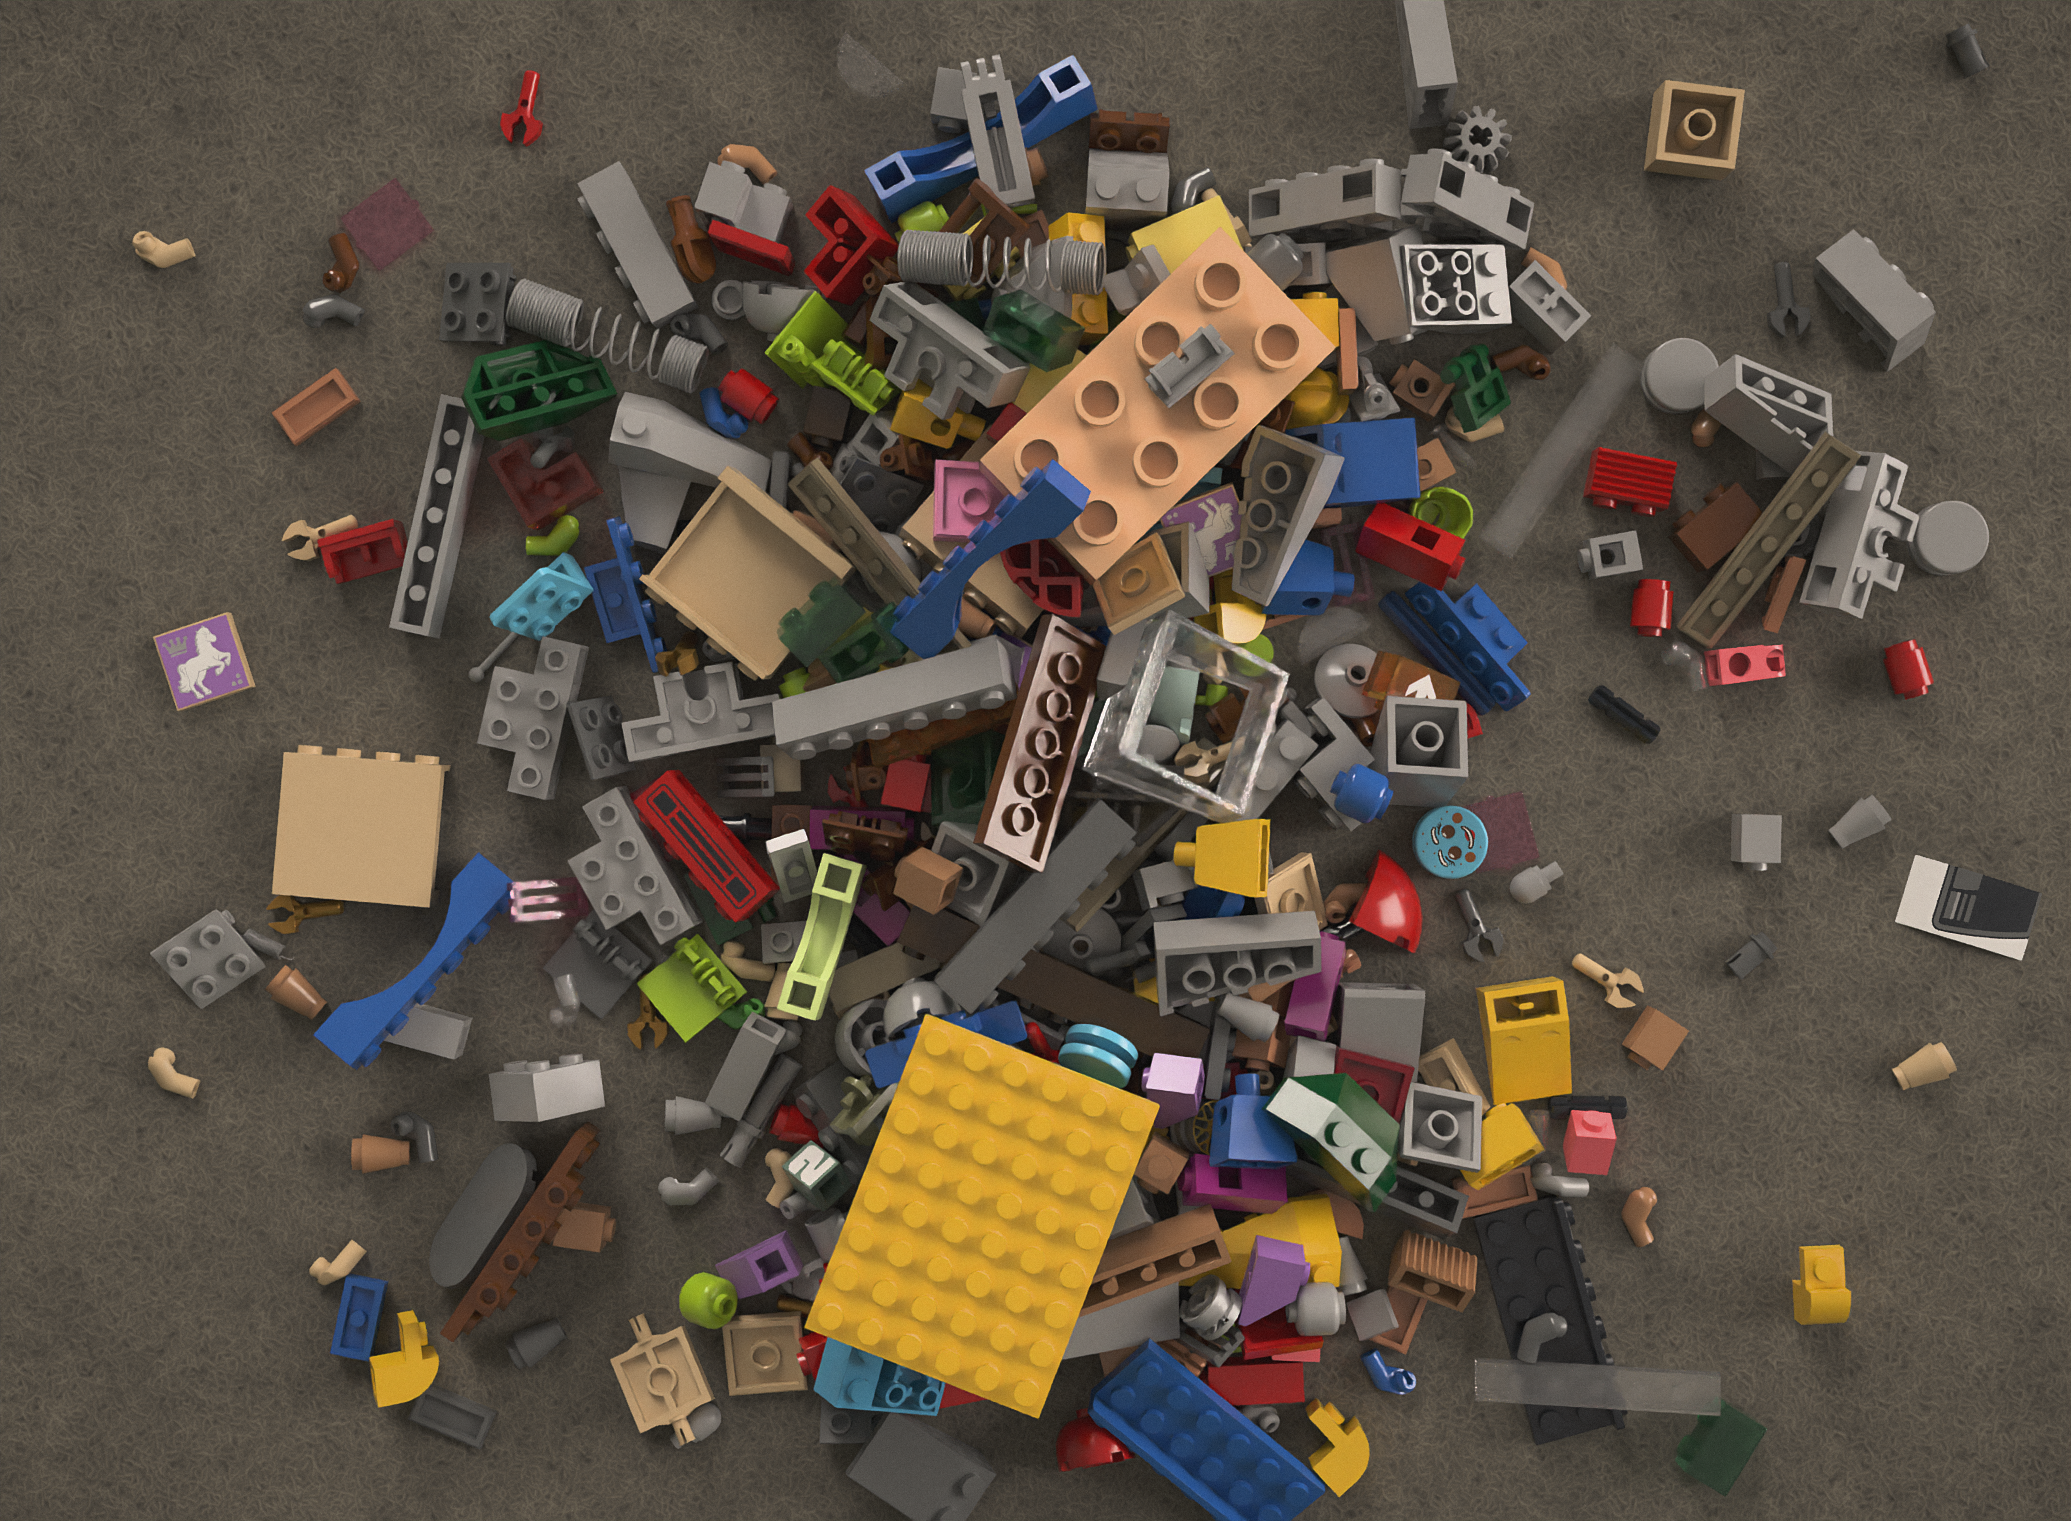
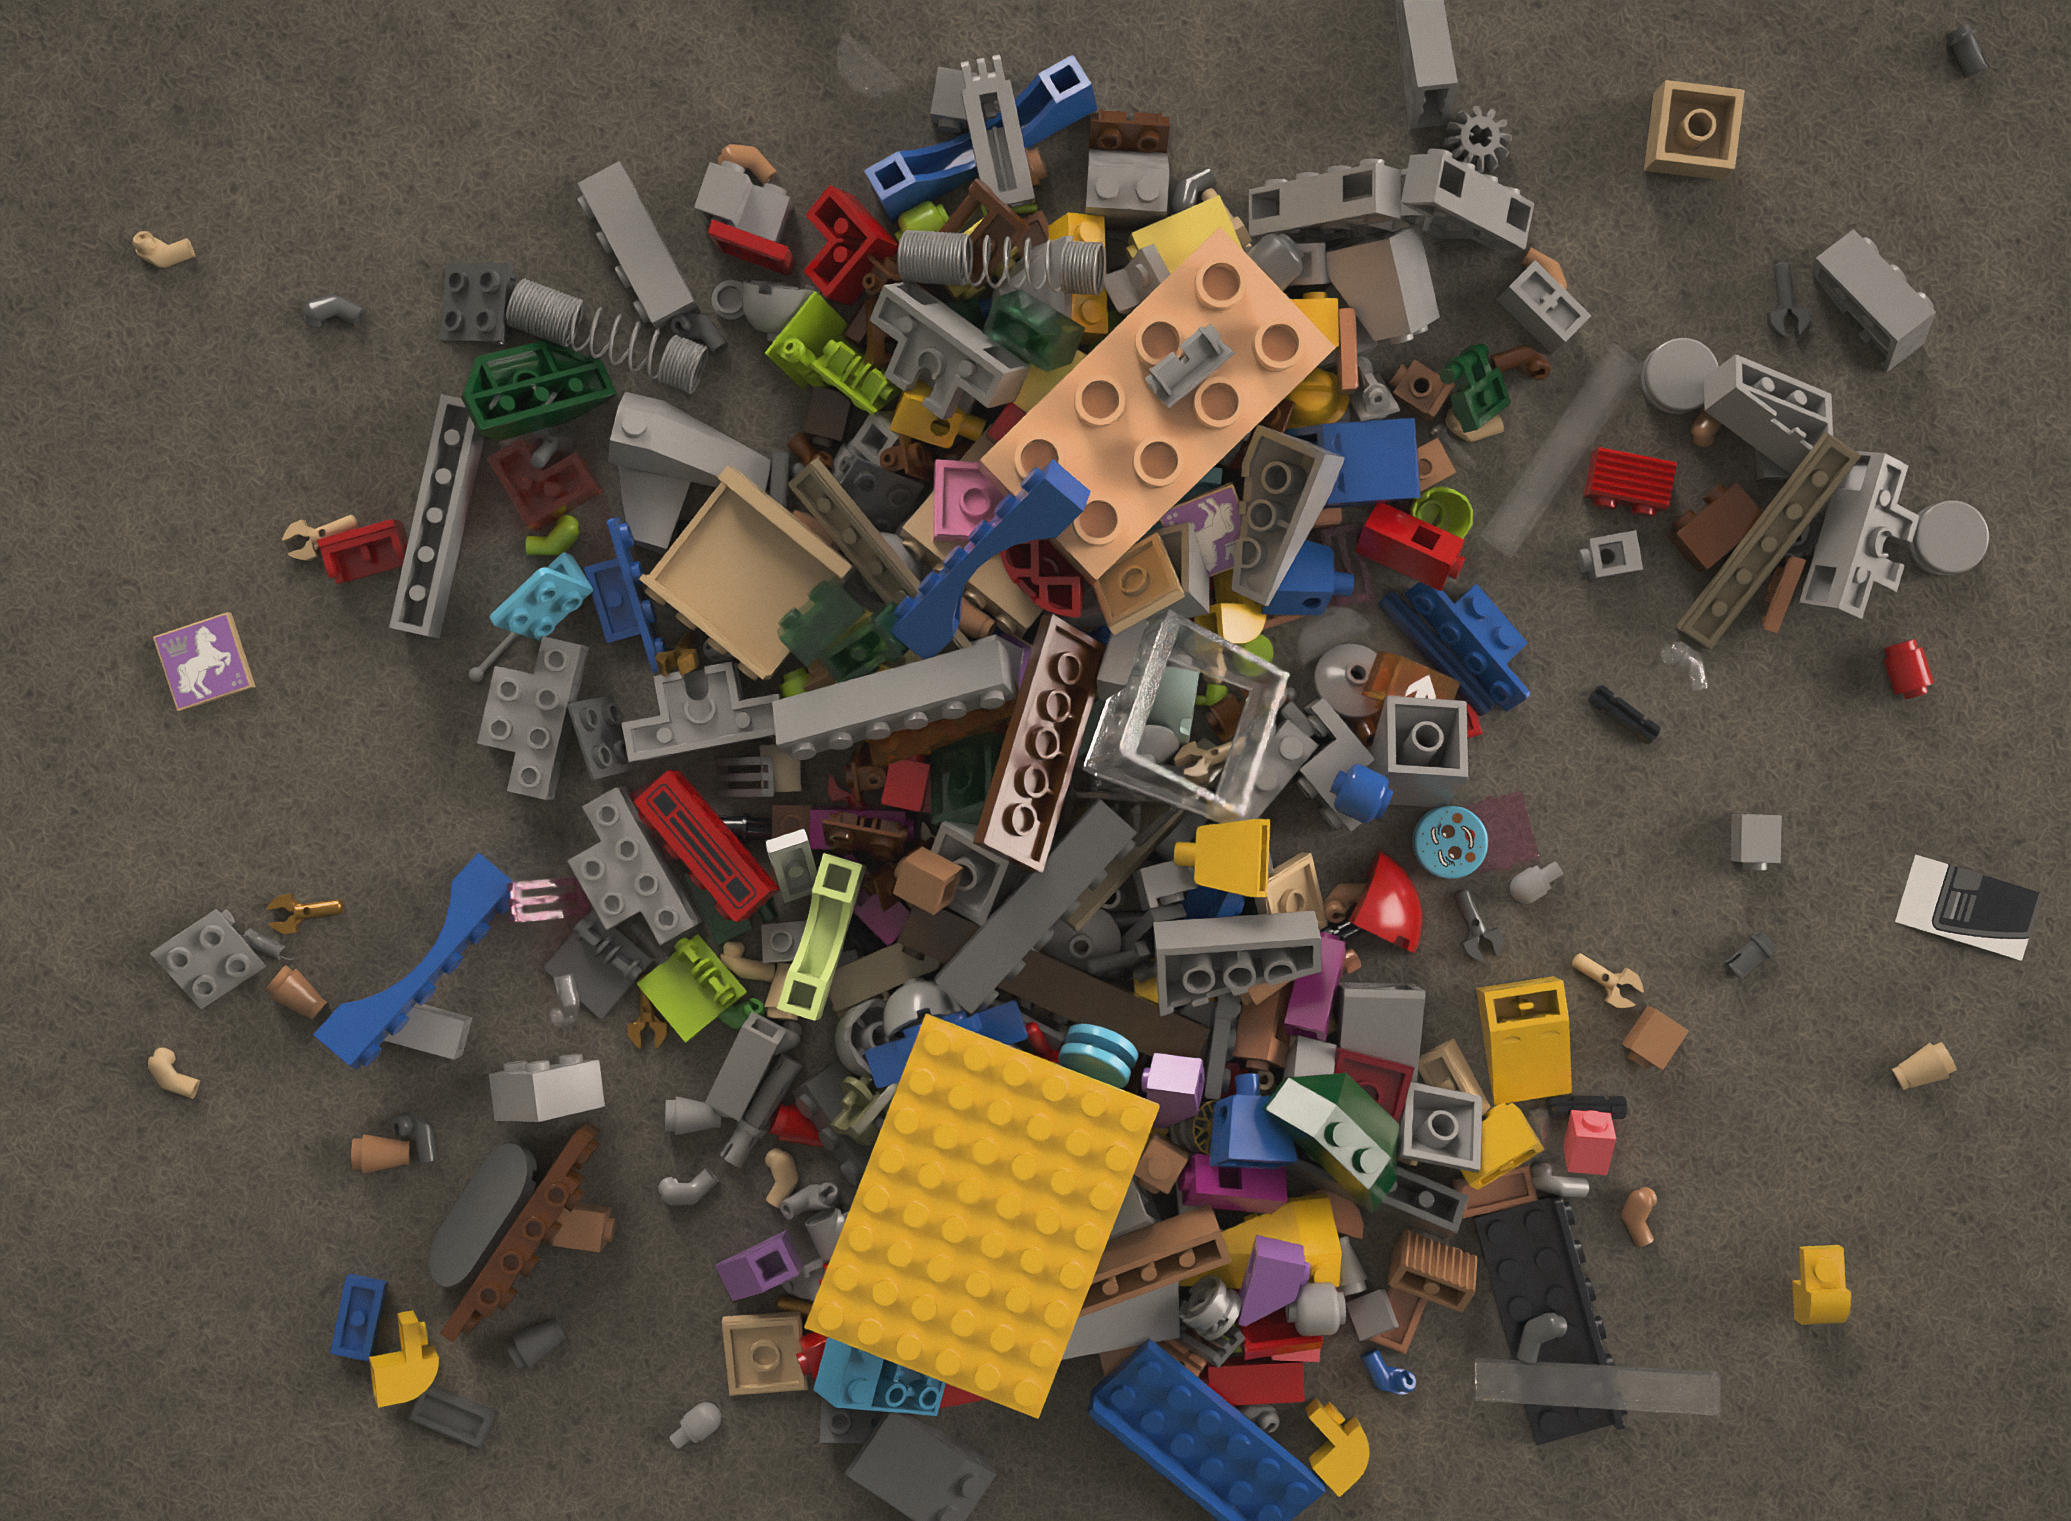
(316, 407): nougat tile -> none
(340, 1267): tan arm -> none
(345, 267): reddish brown arm -> none
(359, 827): tan panel -> none
(387, 224): clear pink piece -> none
(524, 111): red bar -> none
(662, 1379): tan plate -> none
(690, 243): dark orange arm -> none
(708, 1300): lime head -> none
(718, 419): blue arm -> none
(748, 395): red brick -> none
(817, 1176): sand green brick -> none
(1088, 1445): red cylinder -> none
(1249, 1016): light grey cone -> none
(1456, 287): light grey slope -> none
(1652, 607): red brick -> none
(1720, 1447): clear green brick -> none
(1744, 664): coral leg -> none
(1861, 821): light grey cone -> none

